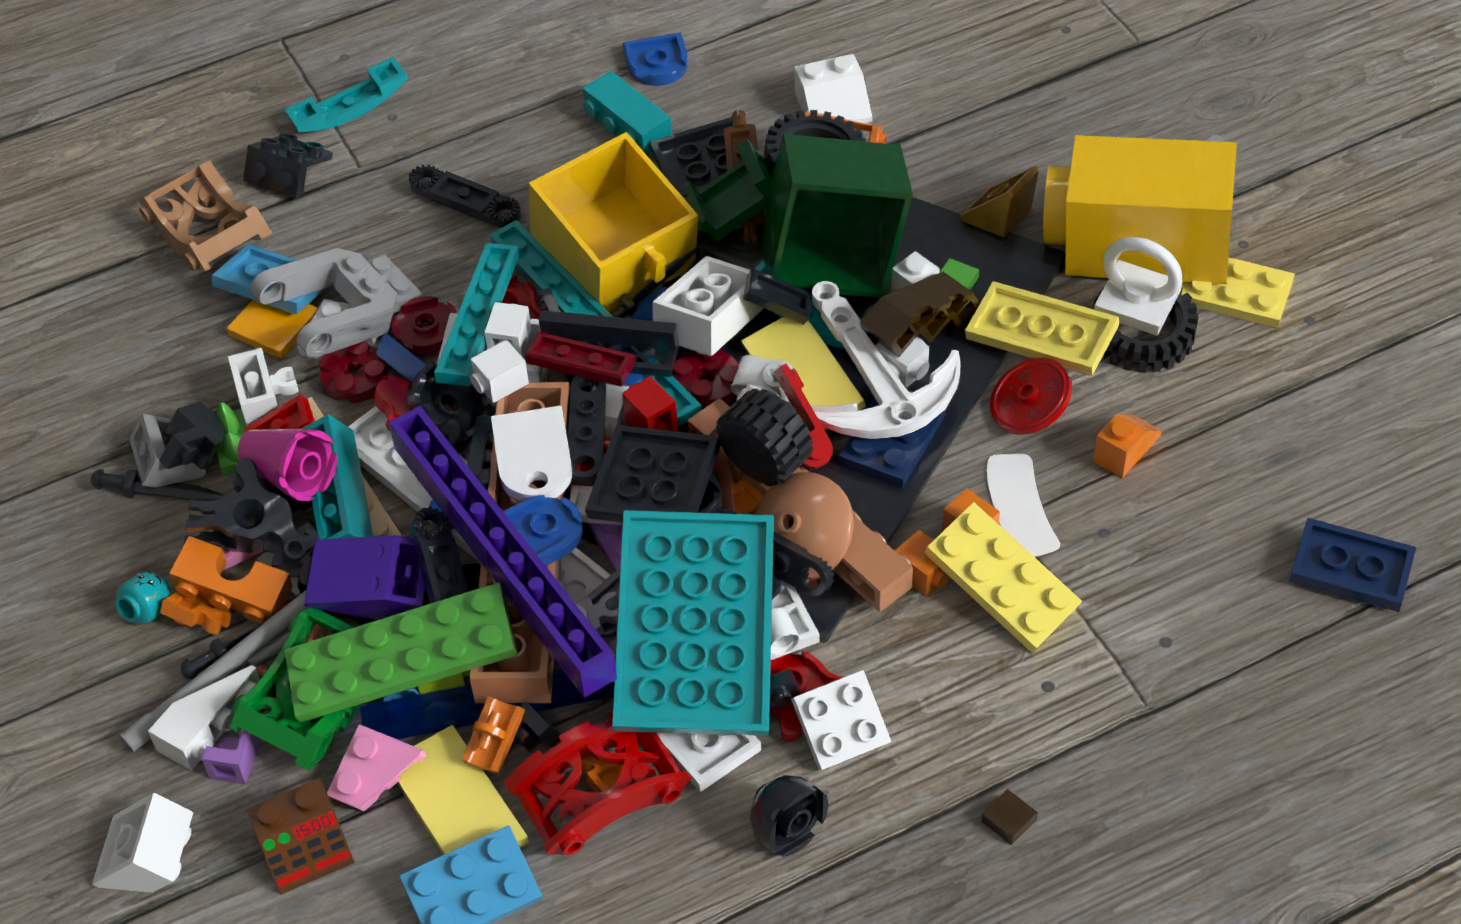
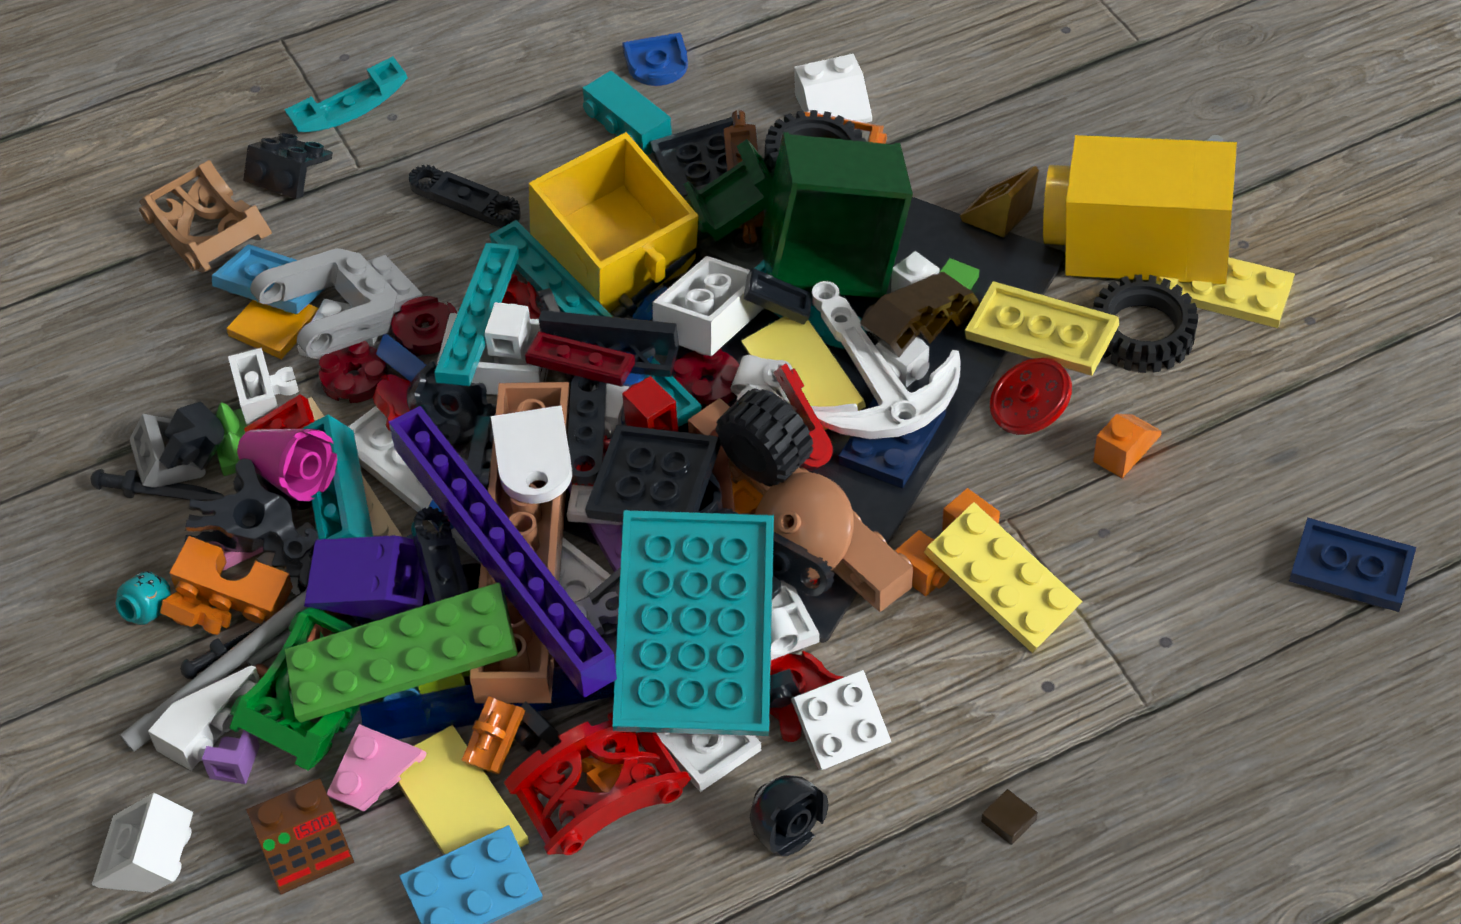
(499, 371): white brick -> none
(548, 525): blue tile -> none
(1017, 499): white sticker -> none
(1136, 293): white tile -> none

